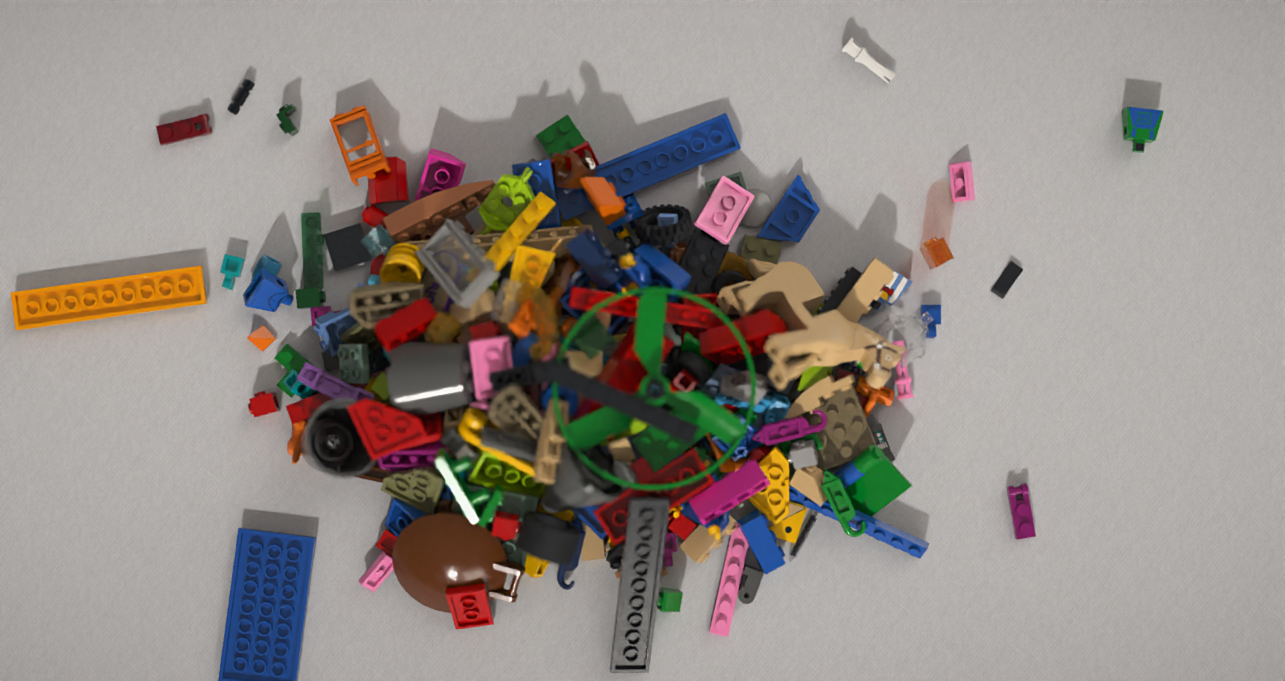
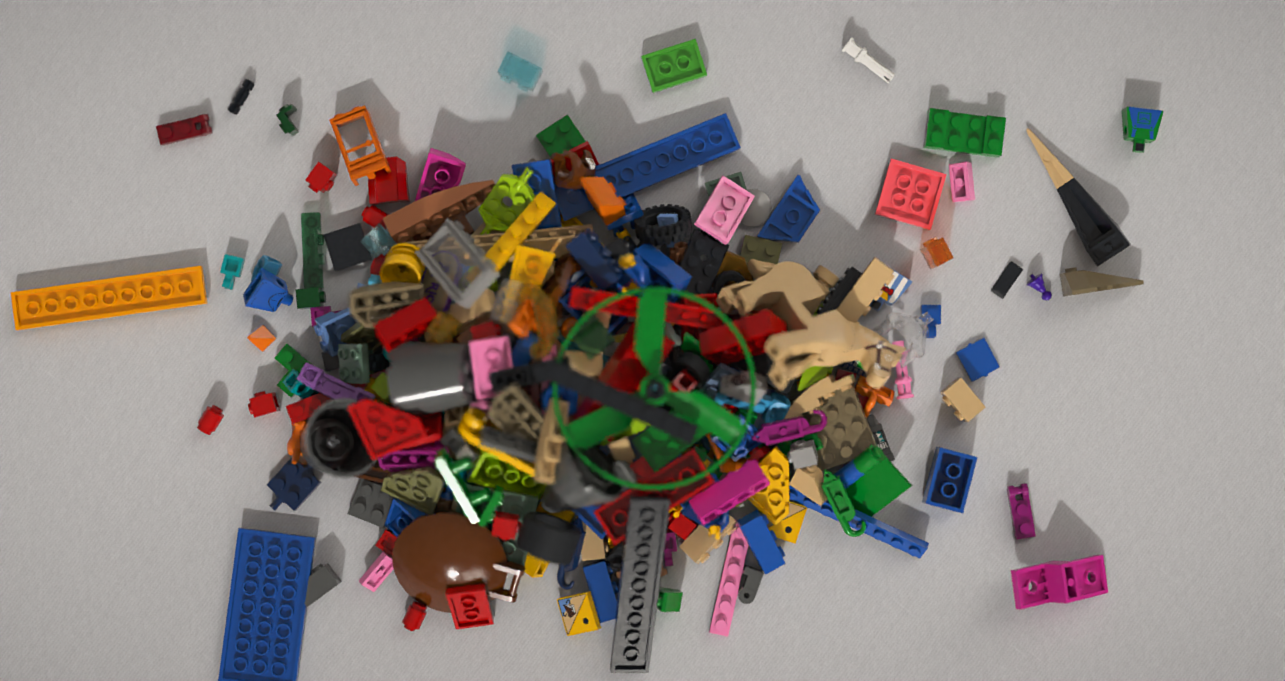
(210, 419): none -> red brick
(293, 485): none -> dark blue plate
(320, 583): none -> dark grey slope
(321, 178): none -> red brick
(371, 503): none -> dark grey plate
(414, 616): none -> red brick
(520, 72): none -> clear light blue brick
(578, 613): none -> tile
(602, 589): none -> blue brick
(674, 65): none -> bright green plate
(803, 535): black piece -> none
(825, 279): none -> tan wheel
(910, 194): none -> coral plate
(949, 479): none -> blue brick
(962, 400): none -> tan brick
(965, 133): none -> green piece
(977, 359): none -> blue piece
(1038, 284): none -> dark purple piece
(1059, 581): none -> dark pink bracket
(1083, 281): none -> dark tan wedge
(1095, 227): none -> black plate

